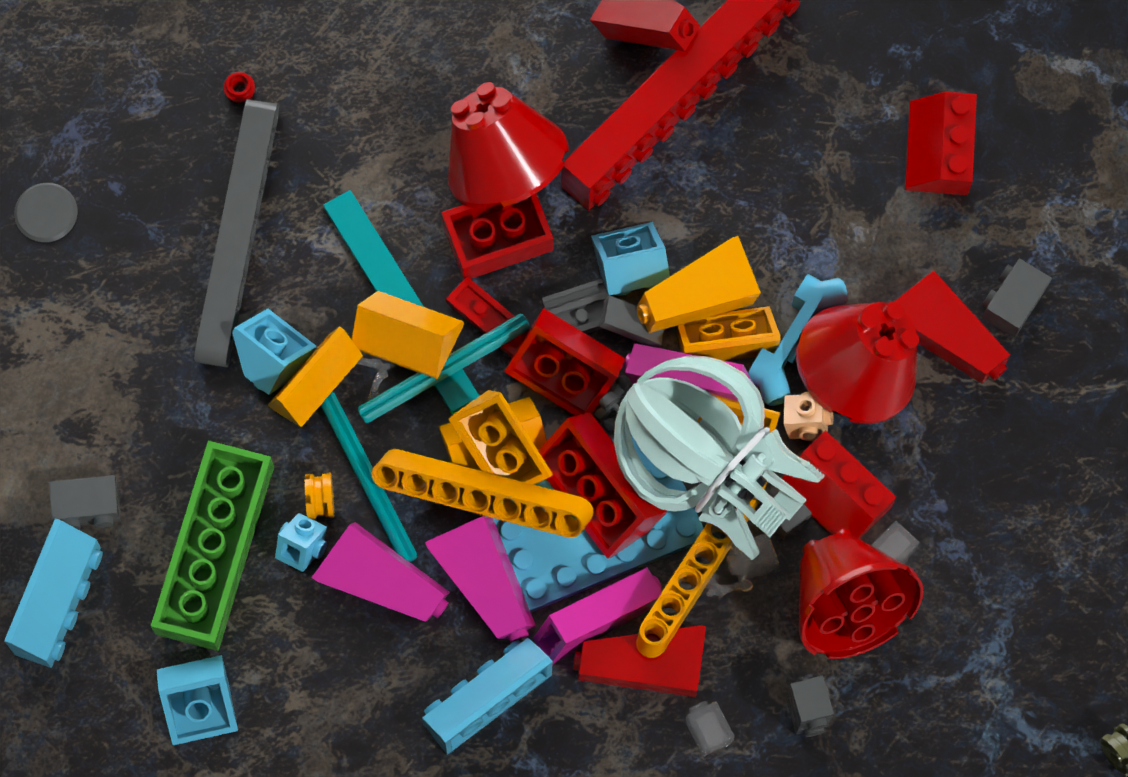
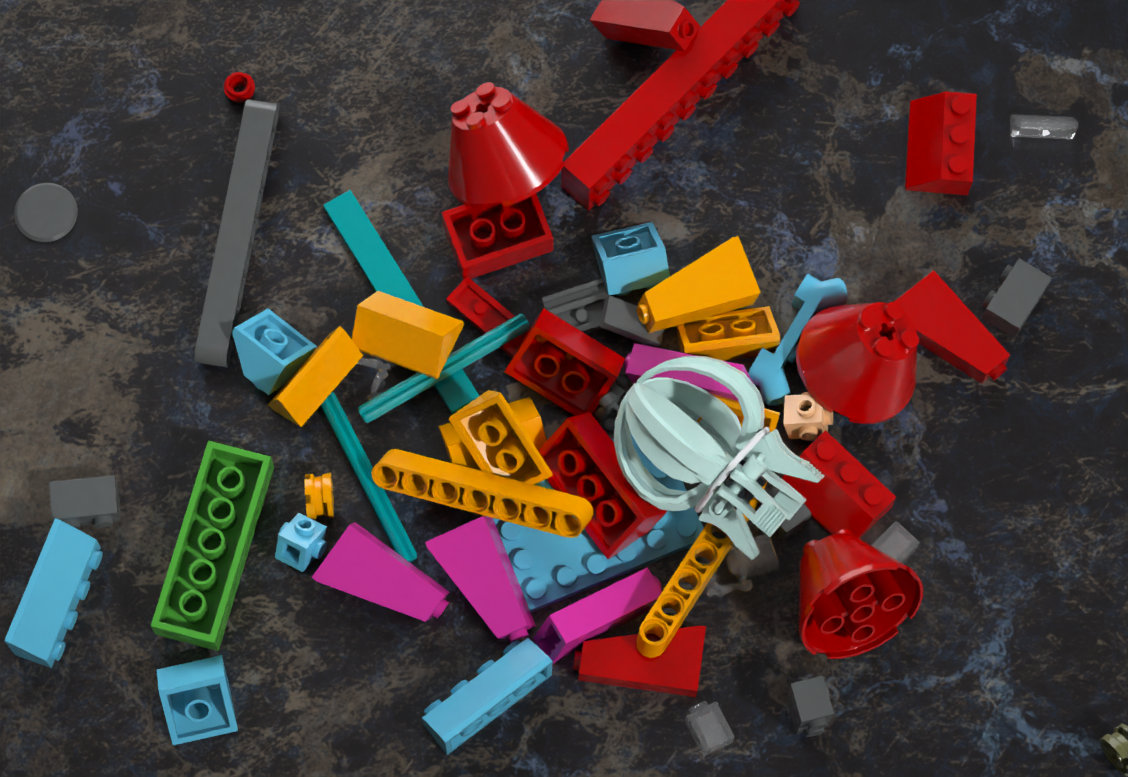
(1042, 126): none -> clear slope

